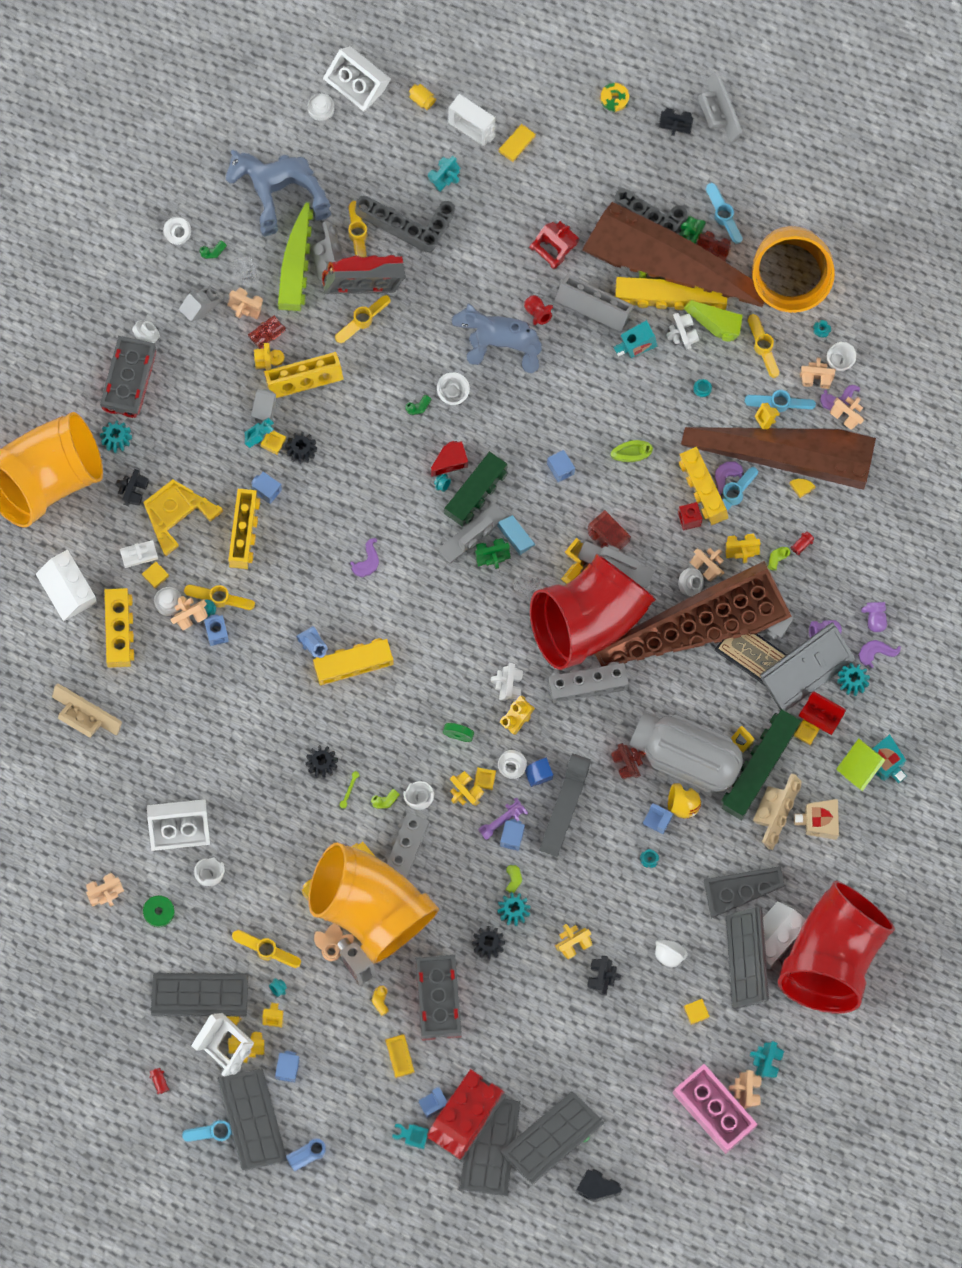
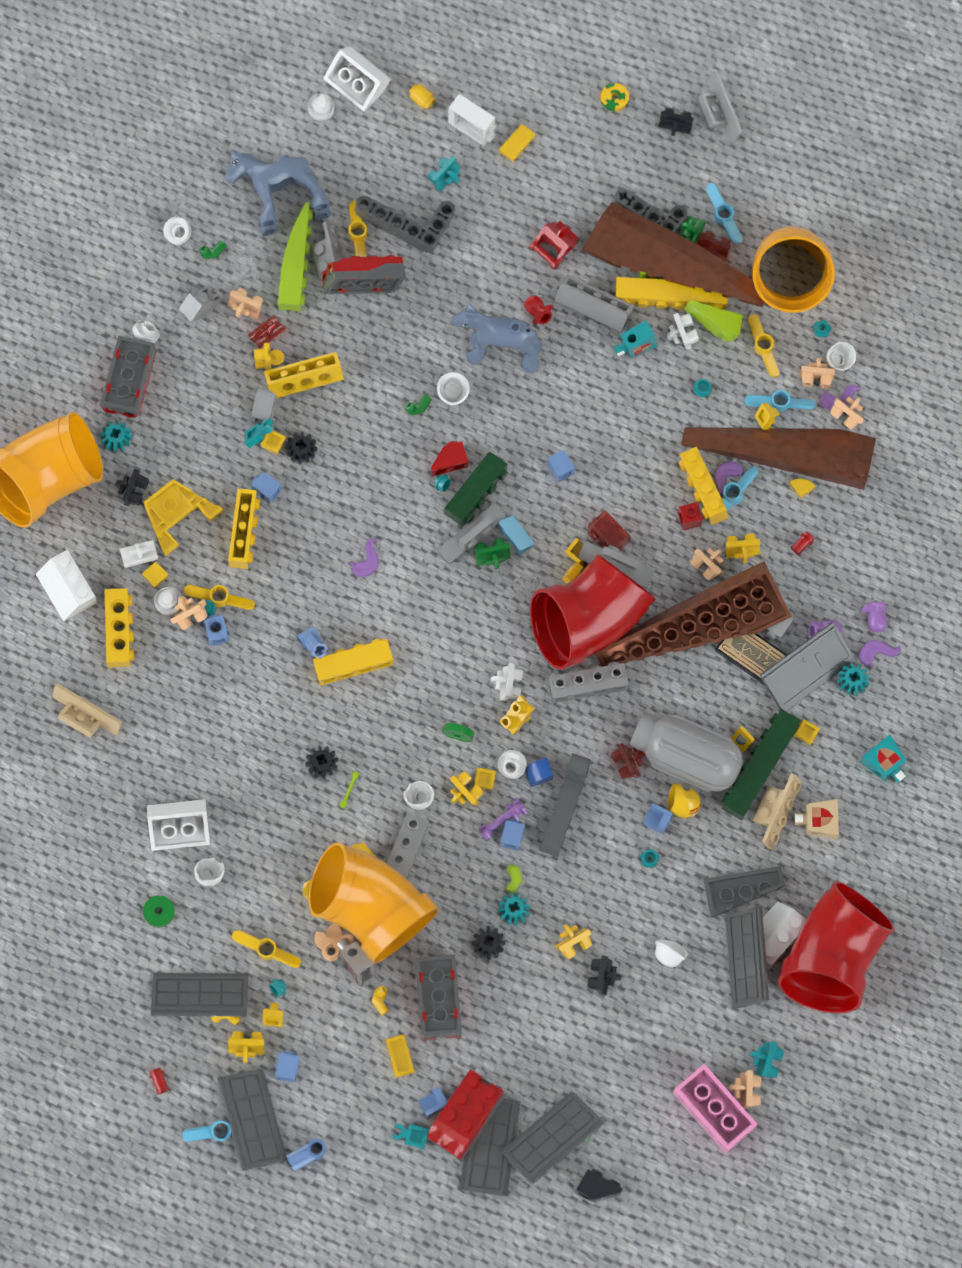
(104, 892): light nougat hips -> none
(211, 1037): white window -> none
(353, 326): yellow piece -> none
(385, 802): lime arm -> none
(632, 451): lime arm -> none
(690, 582): white plate -> none
(696, 1011): yellow tile -> none
(776, 556): lime arm -> none
(822, 713): red bracket -> none
(860, 764): lime slope -> none

